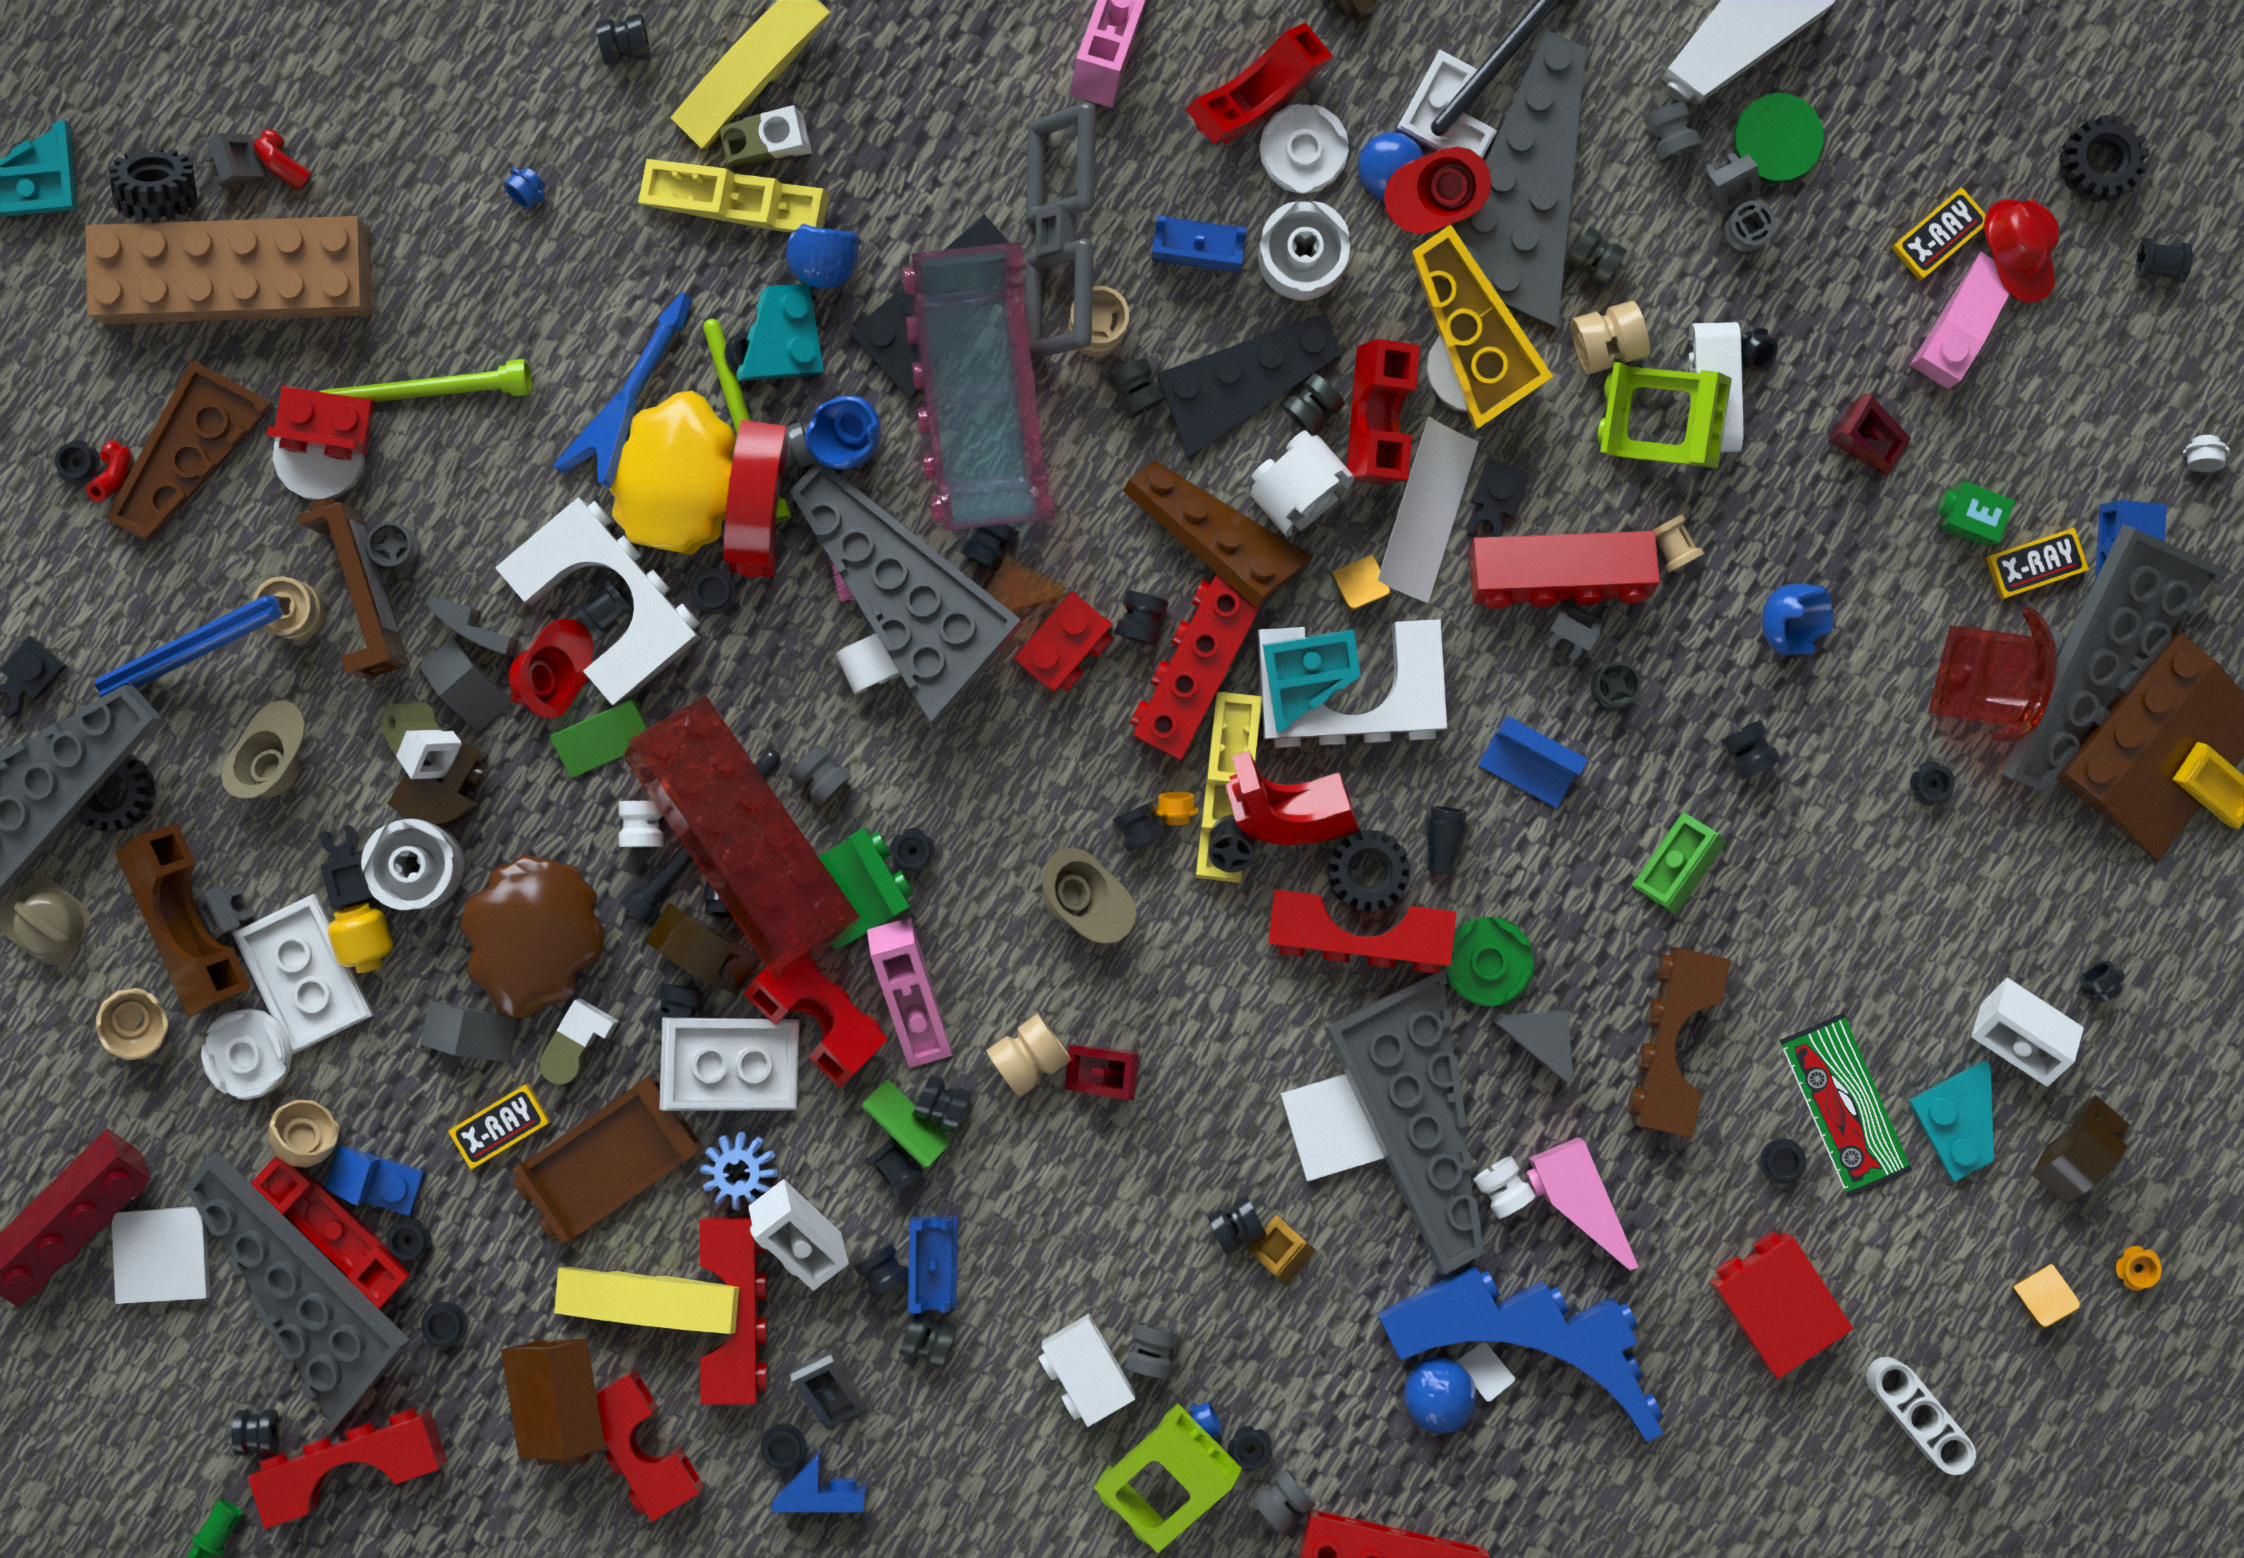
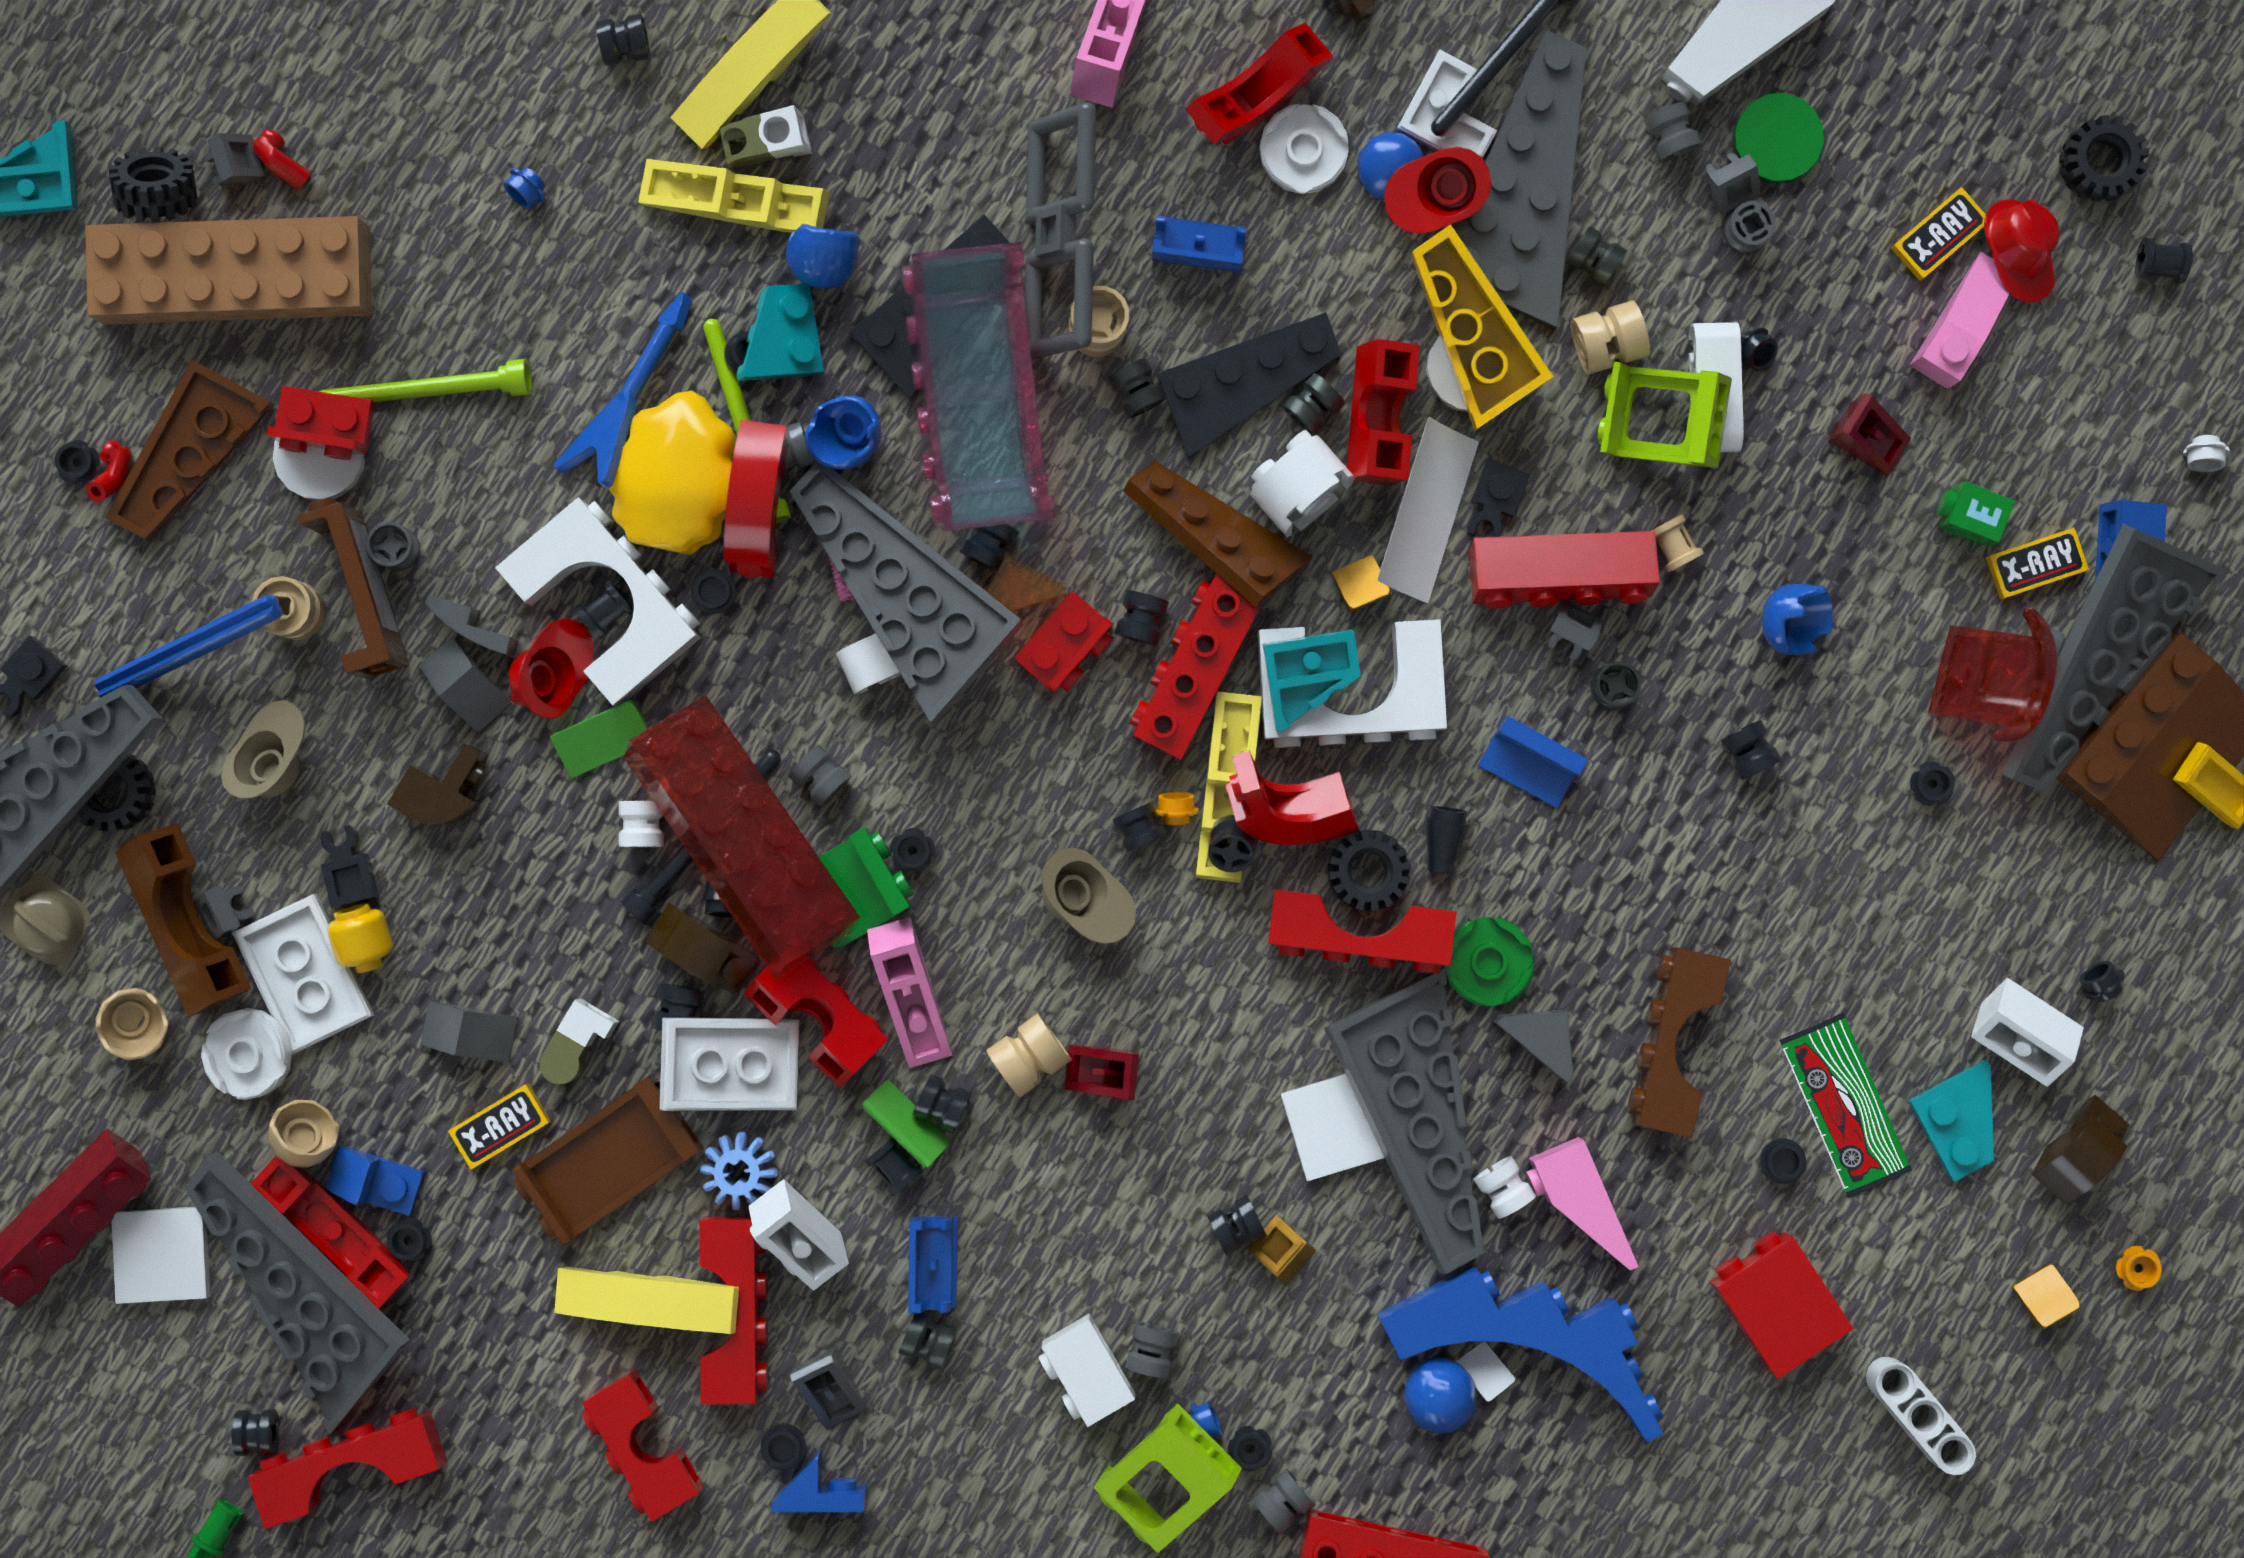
(390, 876): white brick -> none
(417, 737): leg -> none
(444, 1324): black plate -> none
(531, 934): reddish brown piece -> none
(553, 1401): reddish brown brick -> none
(881, 1270): black wheel -> none
(1304, 224): white brick -> none
(1679, 863): bright green slope -> none

